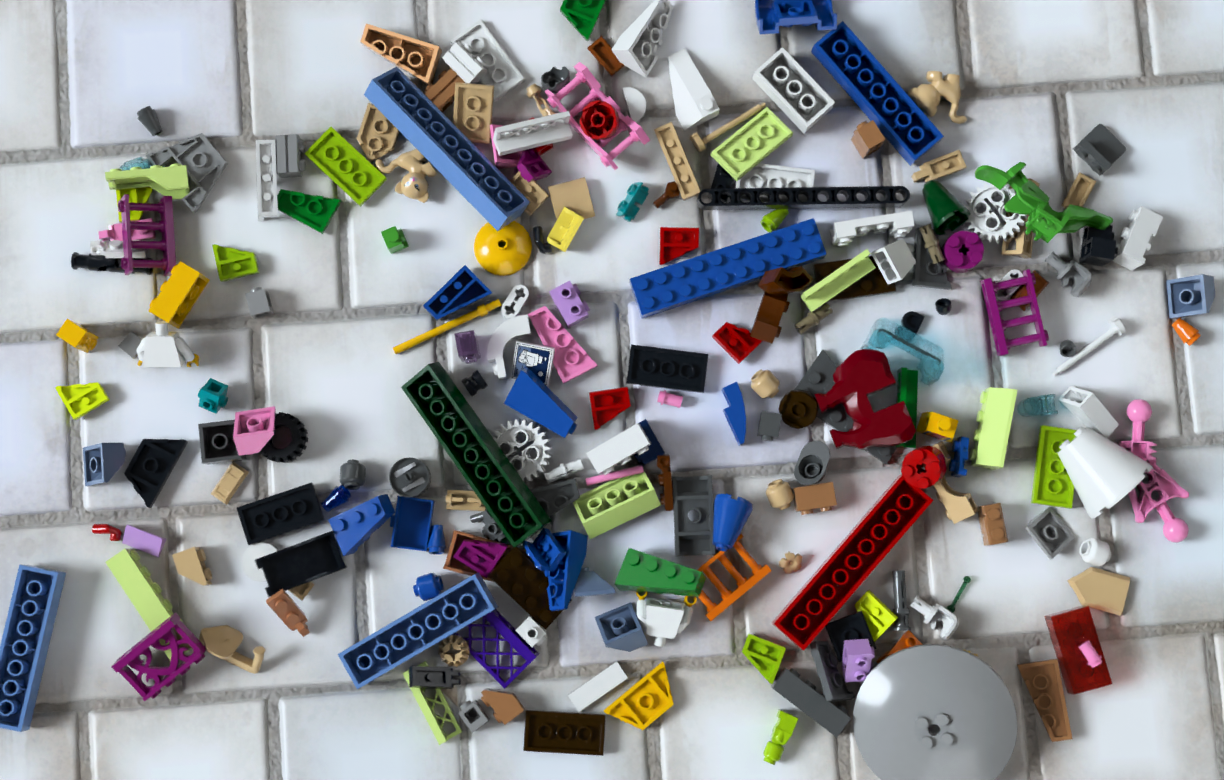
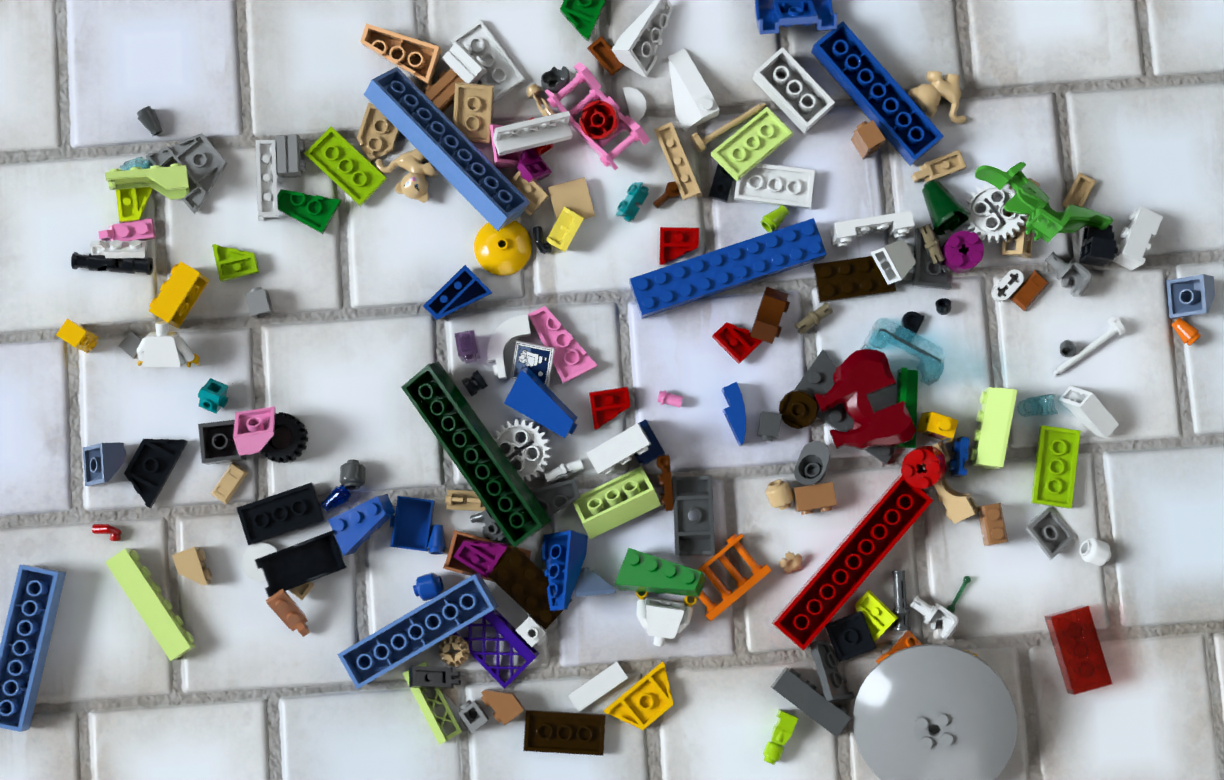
(82, 398): neon yellow wing -> none
(143, 540): lavender slope -> none
(166, 226): magenta fence -> none
(166, 632): magenta fence -> none
(224, 641): tan piece -> none
(394, 239): bright green brick -> none
(410, 477): dark grey piece -> none
(481, 310): yellow bar -> none
(518, 304): white beam -> none
(545, 551): blue bracket -> none
(569, 303): lavender brick -> none
(614, 475): bright pink bar -> none
(621, 629): sand blue slope -> none
(667, 368): black plate -> none
(729, 520): blue cone -> none
(763, 655): lime wing -> none
(765, 384): tan head -> none
(785, 281): reddish brown brick -> none
(810, 192): black beam -> none
(838, 281): yellowish green fence -> none
(857, 660): lavender brick -> none
(994, 307): magenta fence -> none
(1047, 693): medium nougat wing -> none
(1090, 654): bright pink pin -> none
(1100, 149): dark grey bracket -> none
(1100, 469): white cone -> none
(1101, 590): tan tile -> none
(1174, 529): bright pink piece -> none

